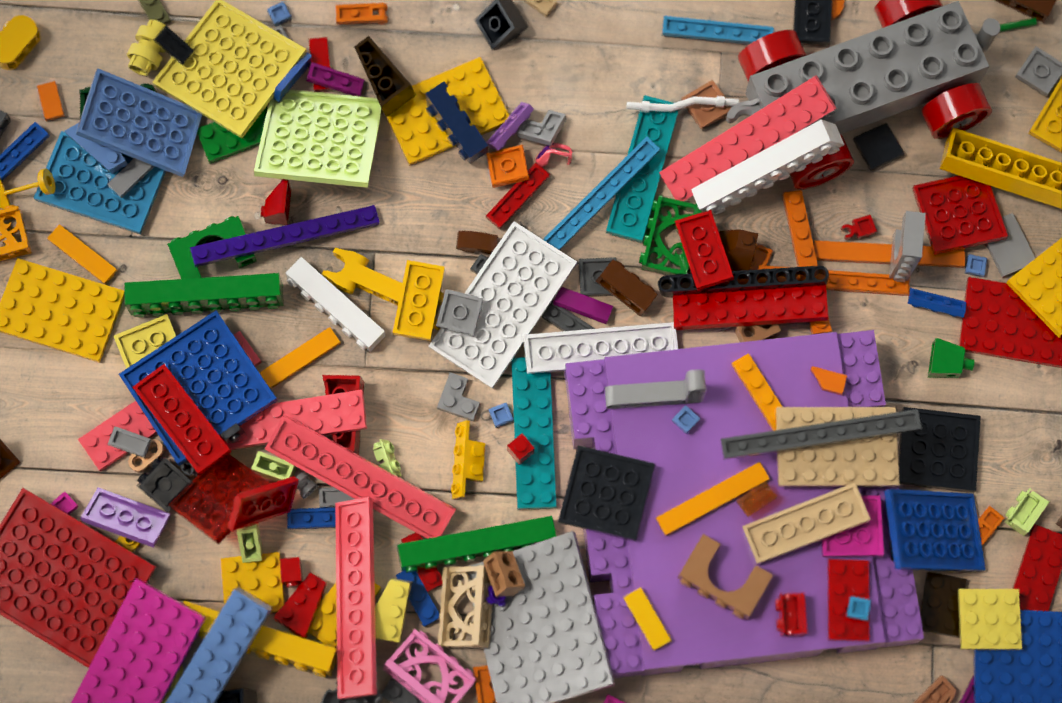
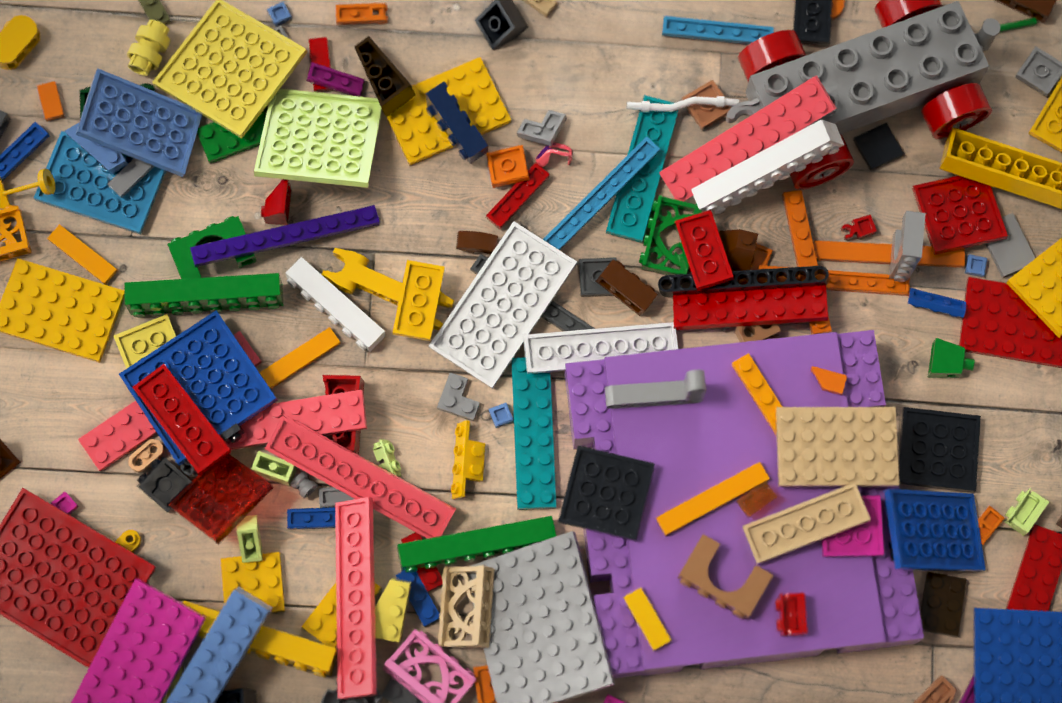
(125, 517): medium lavender plate -> none
(129, 442): light grey tile -> none
(173, 45): black plate -> none
(263, 503): red plate -> none
(291, 572): red brick -> none
(292, 77): blue tile -> none
(300, 608): red wing -> none
(459, 312): light grey plate -> none
(493, 599): dark purple plate -> none
(504, 573): medium nougat brick -> none
(510, 126): medium lavender plate -> none
(520, 449): red brick -> none
(583, 305): magenta tile -> none
(685, 419): medium blue plate -> none
(820, 434): dark grey plate -> none
(844, 580): red plate -> none
(858, 608): dark azure plate -> none
(989, 619): light yellow plate -> none

